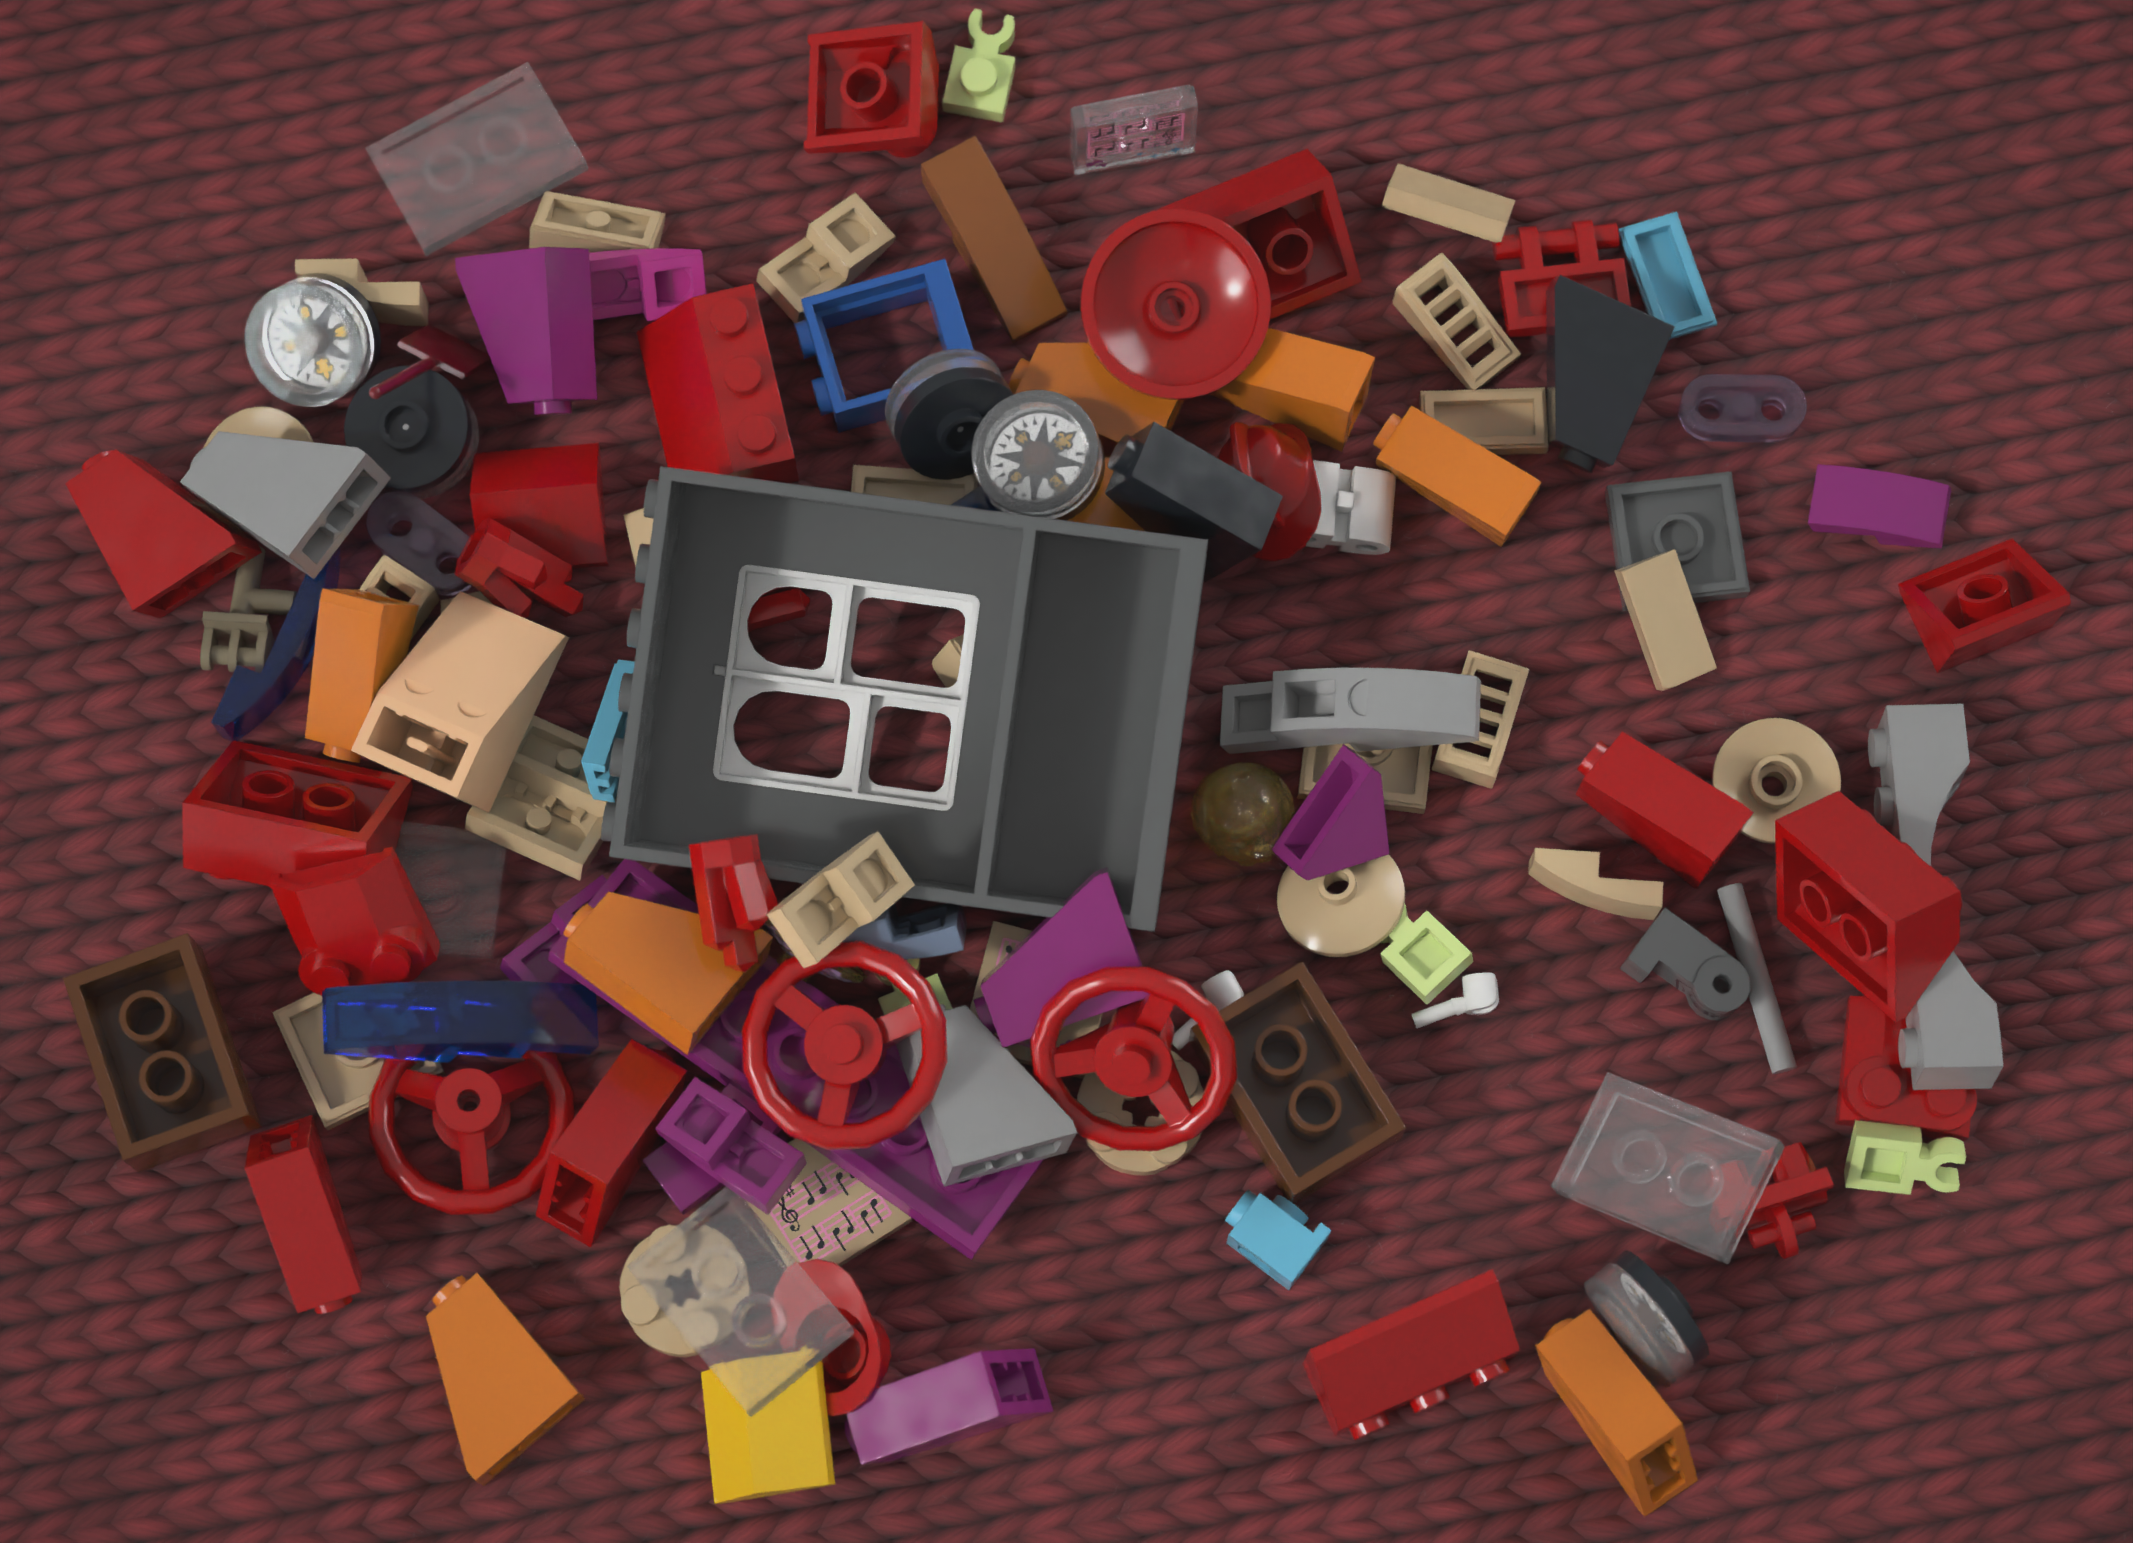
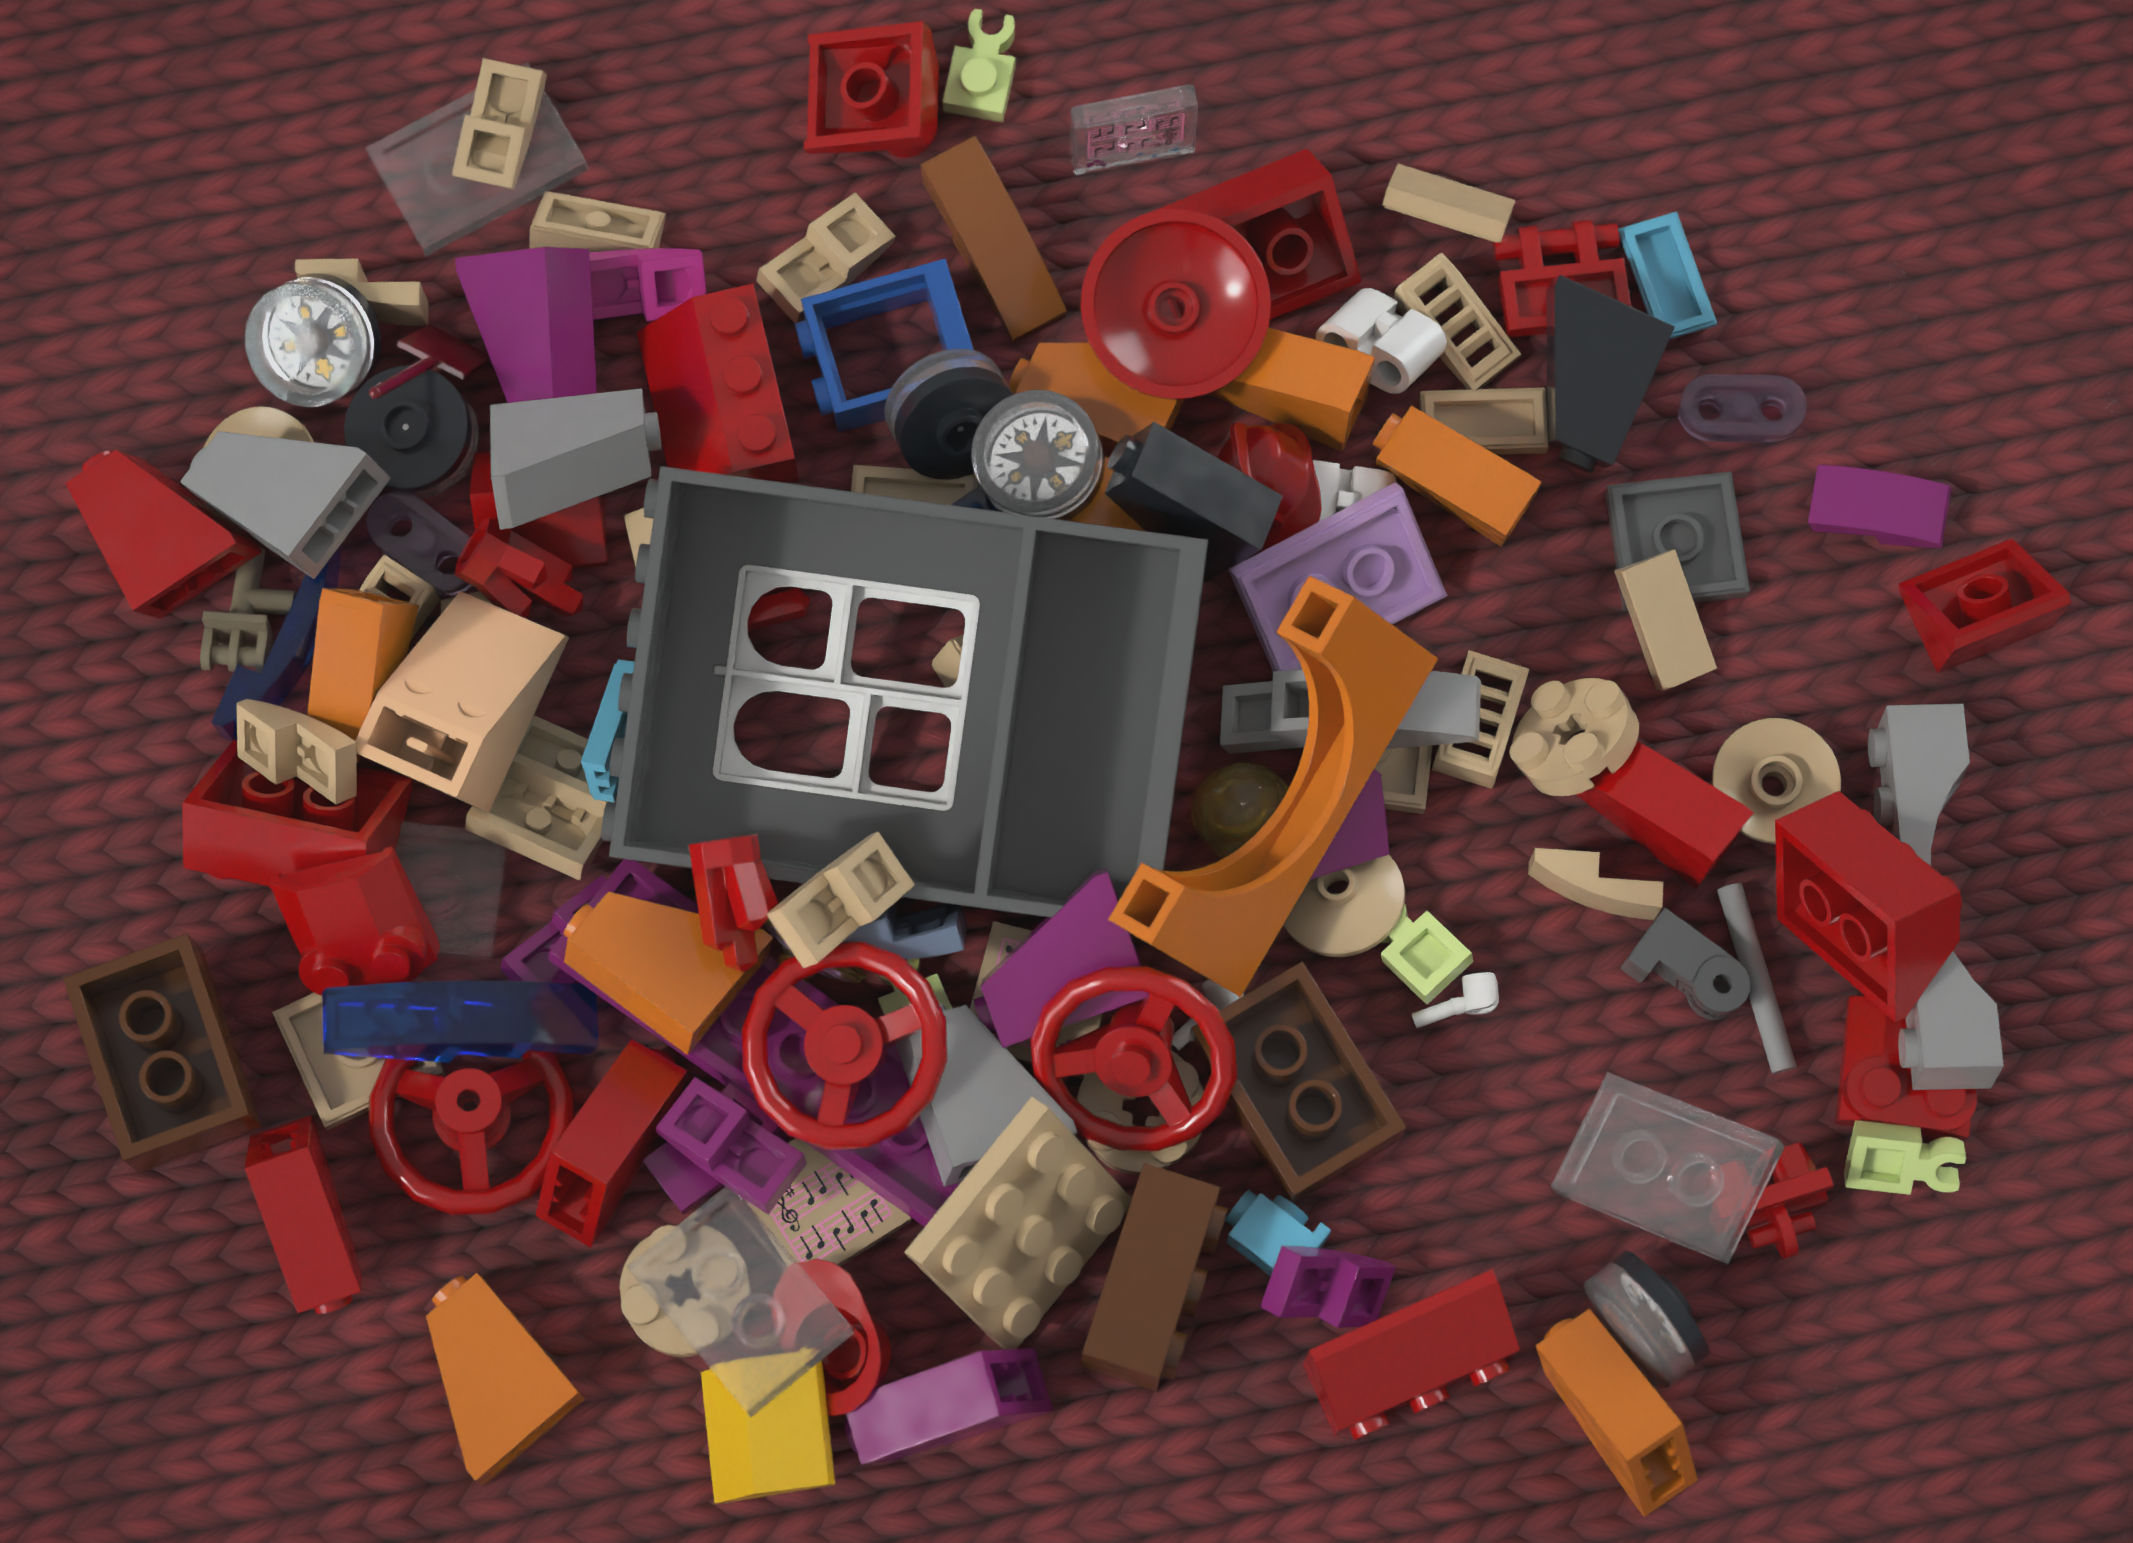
(292, 744): none -> tan slope
(500, 124): none -> tan slope
(567, 451): none -> light grey slope
(1020, 1225): none -> tan plate
(1154, 1278): none -> reddish brown brick
(1327, 1285): none -> magenta slope
(1359, 690): none -> orange arch
(1362, 550): none -> lavender tile
(1400, 344): none -> white piece
(1557, 714): none -> tan plate

